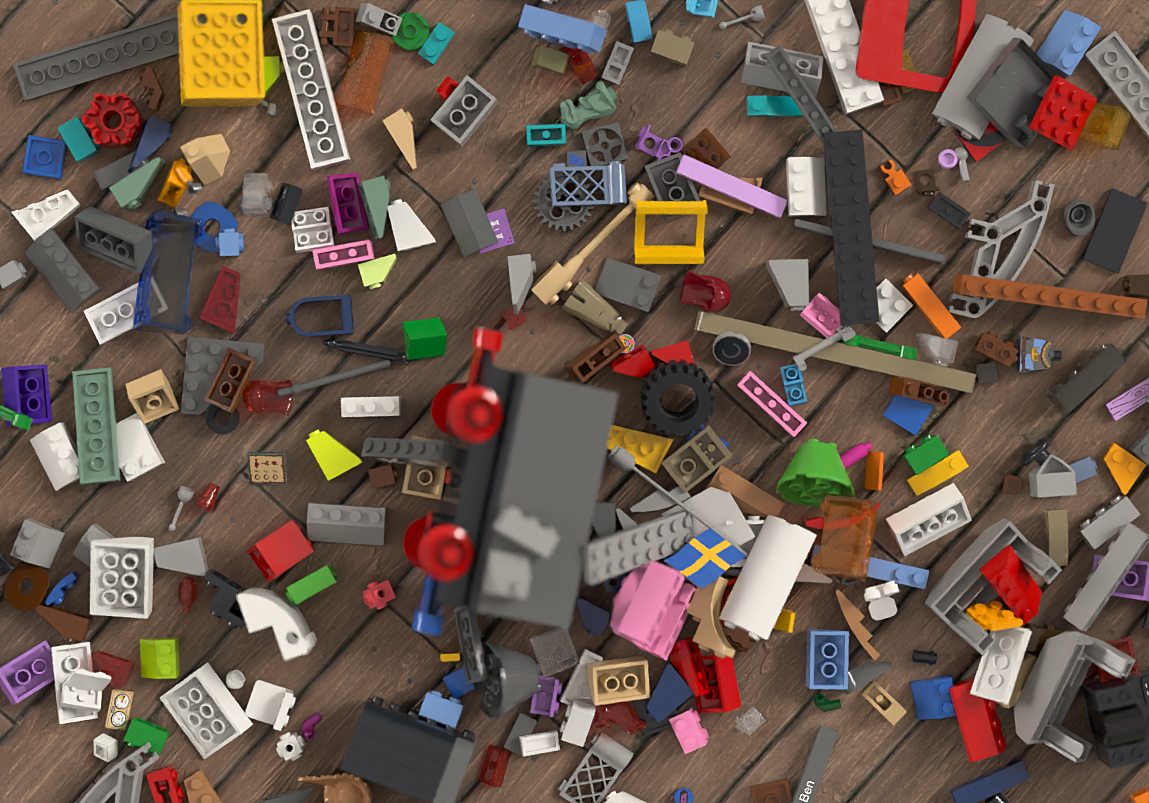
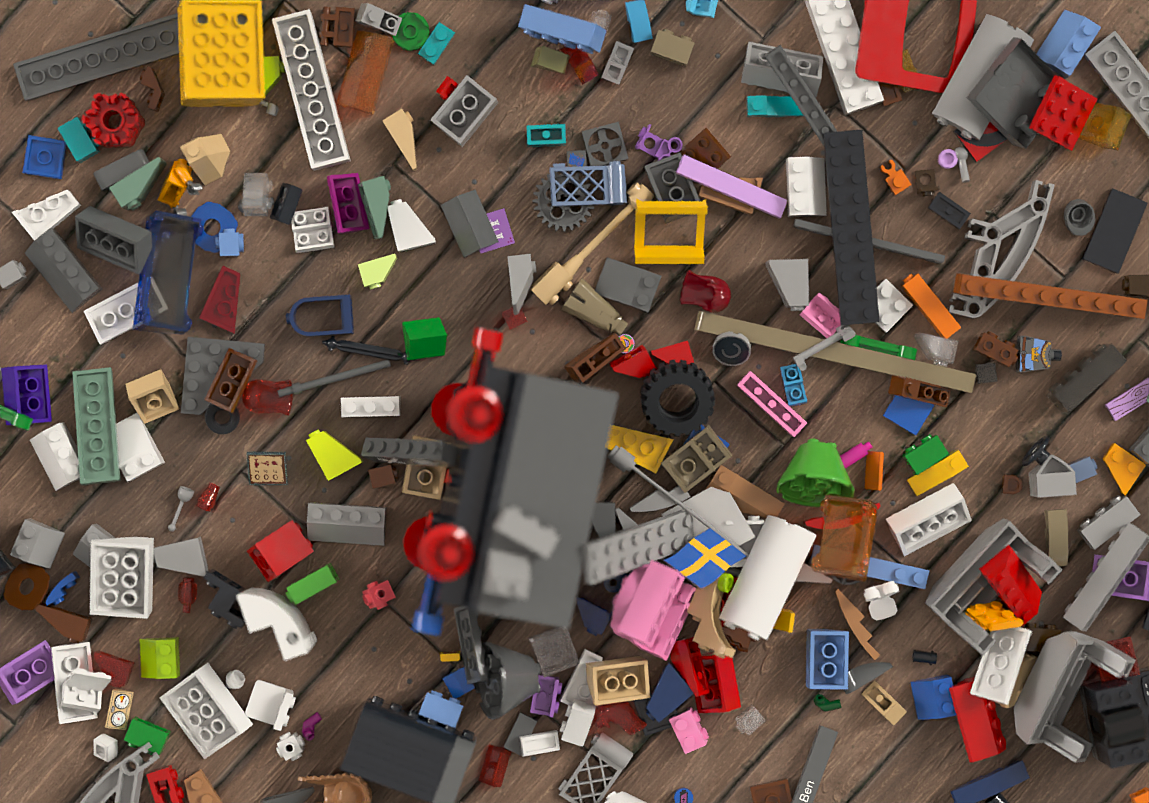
(152, 137): dark blue slope -> none
(343, 255): bright pink brick -> none
(595, 105): sand green animal -> none
(725, 582): none -> lime tile
(756, 14): light grey hinge -> none

